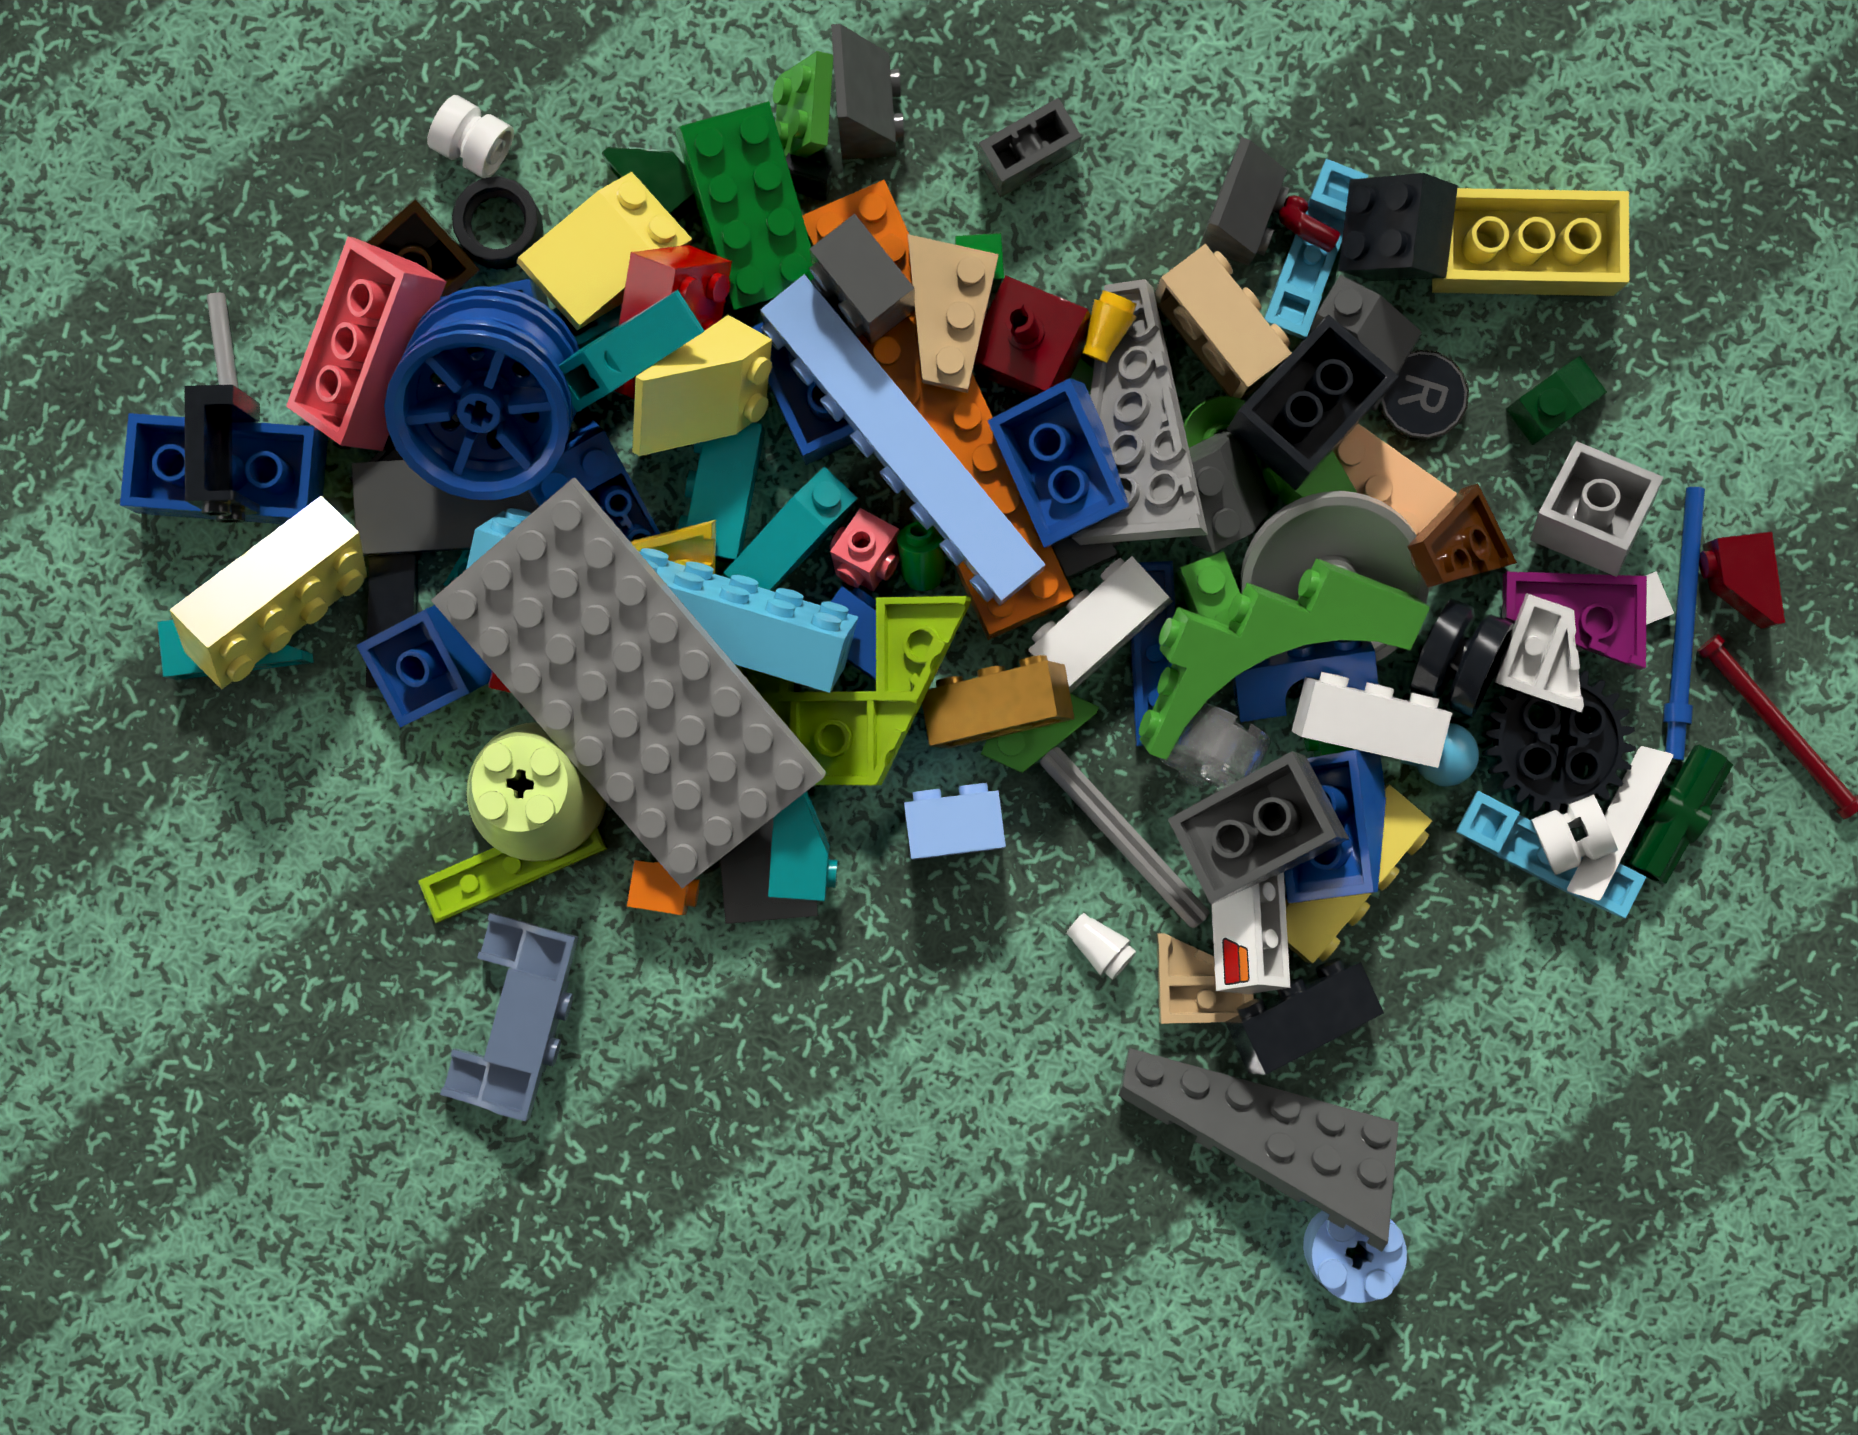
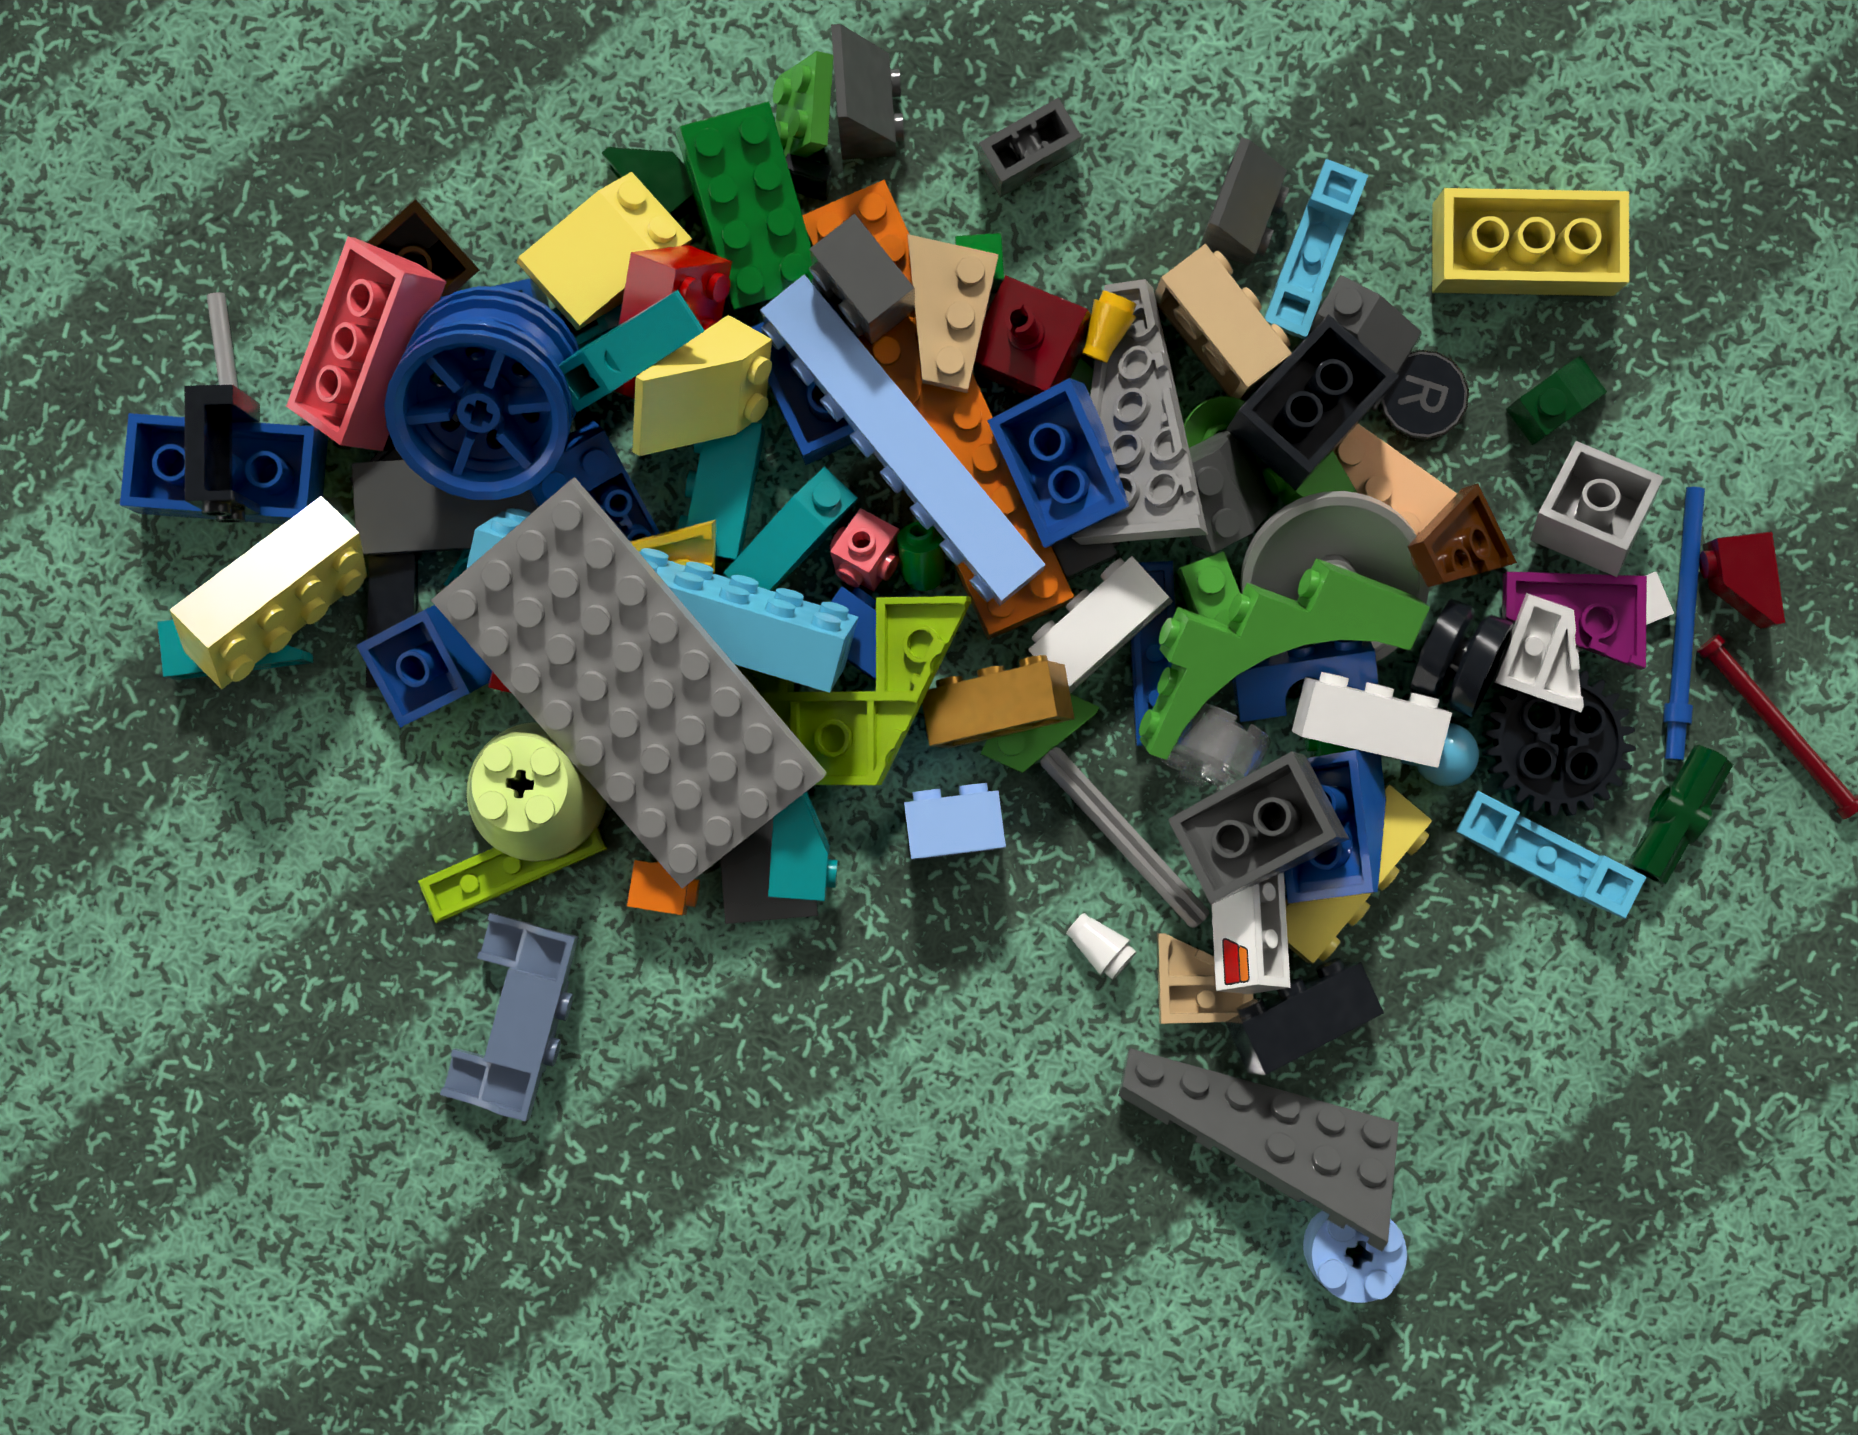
(463, 133): white wheel -> none
(480, 192): black tyre -> none
(1306, 227): dark red arm -> none
(1398, 227): black brick -> none
(1559, 843): white wheel -> none
(1623, 819): white sticker -> none

